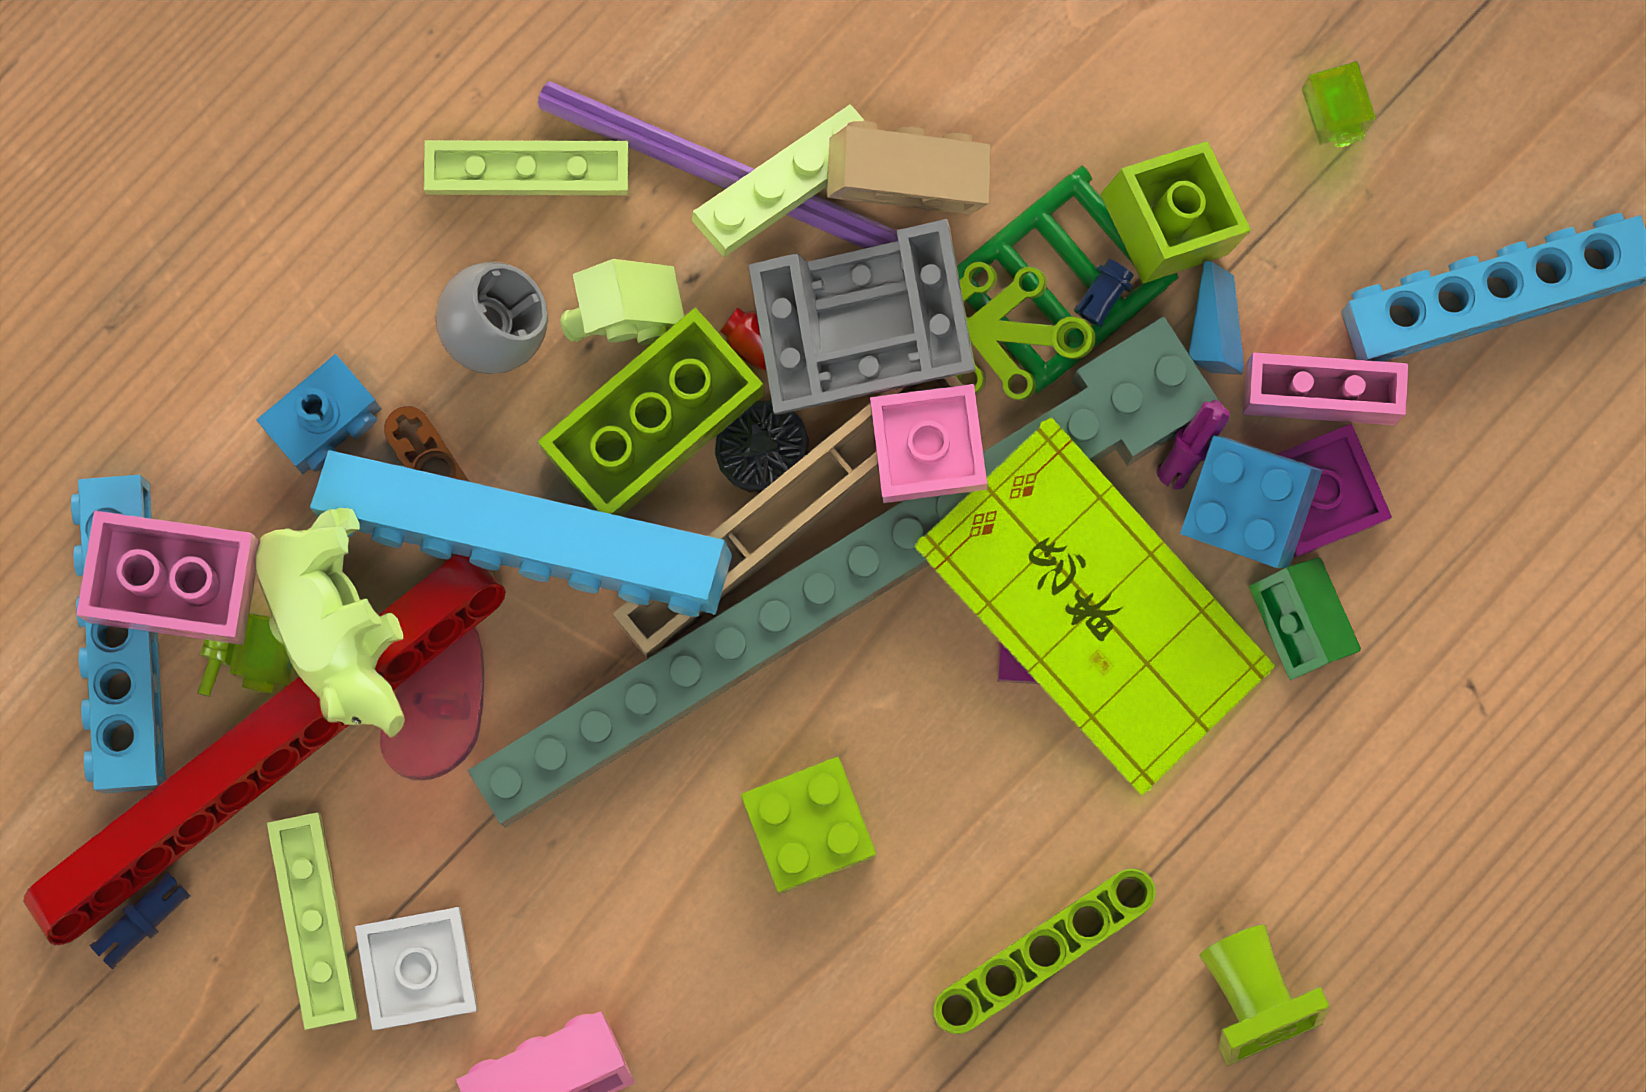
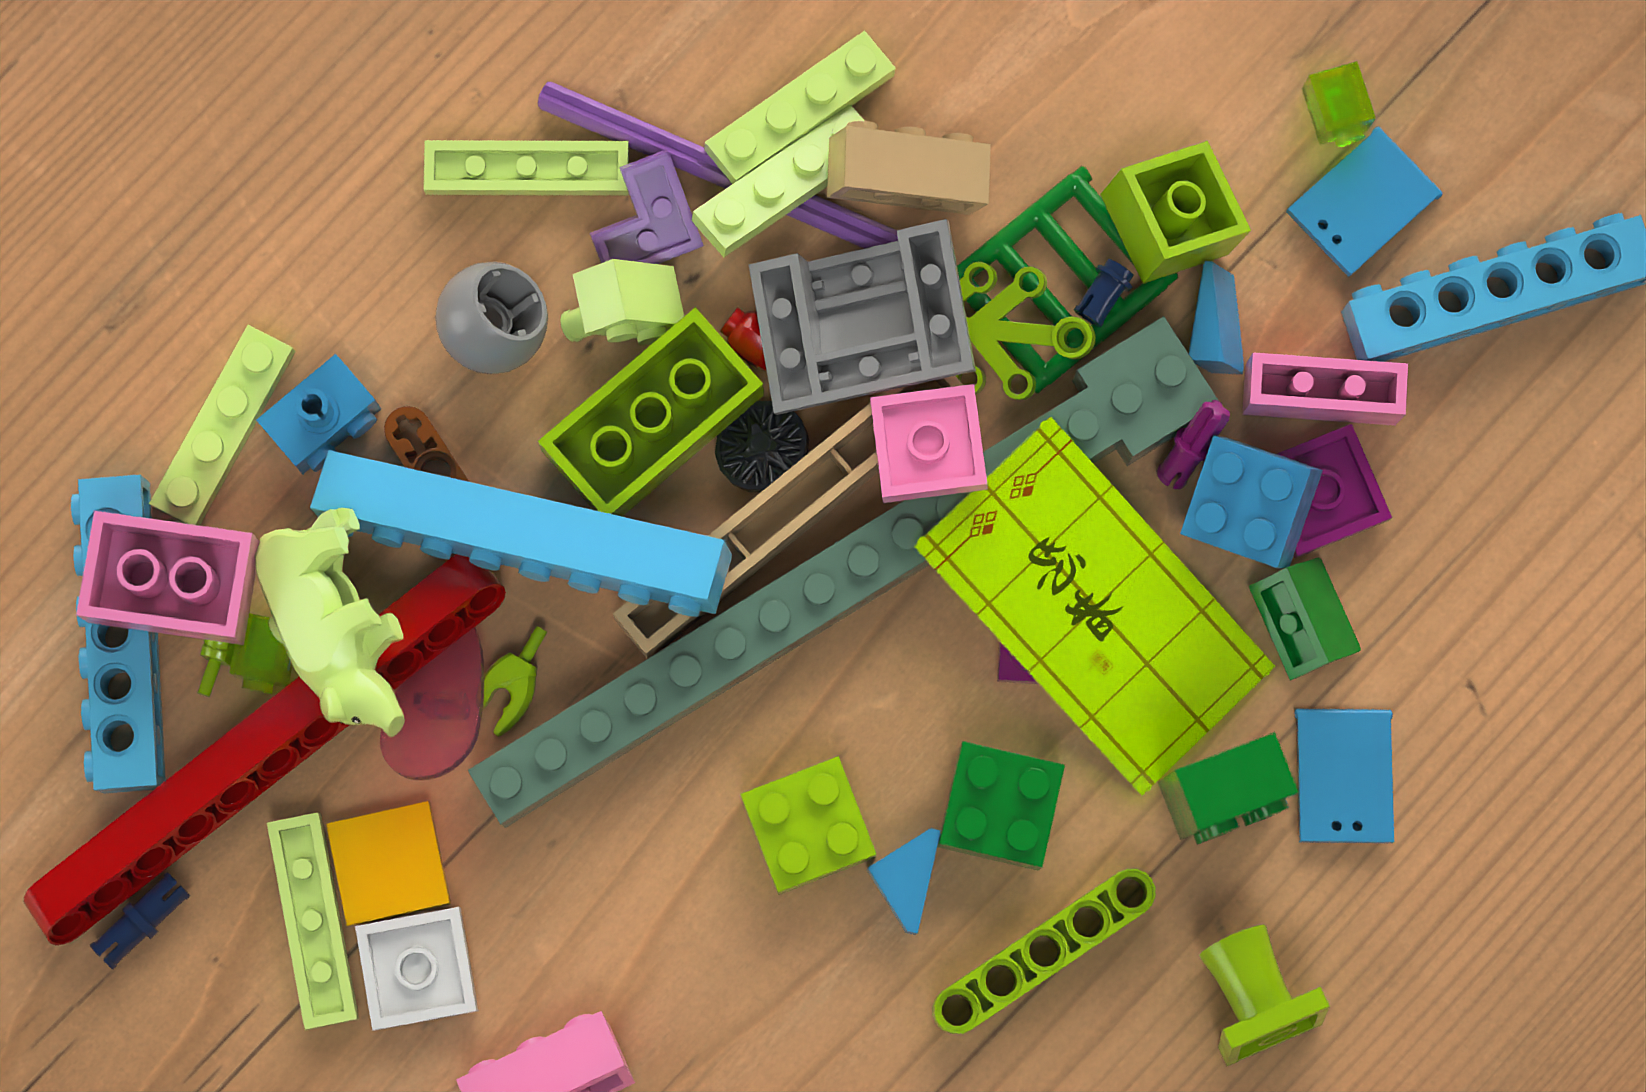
(222, 426): none -> yellowish green plate
(388, 863): none -> yellow tile
(518, 678): none -> lime hand
(662, 219): none -> medium lavender tile
(800, 107): none -> yellowish green plate
(905, 878): none -> dark azure slope
(1001, 806): none -> green brick
(1233, 784): none -> green brick
(1345, 776): none -> dark azure container
(1364, 201): none -> dark azure container

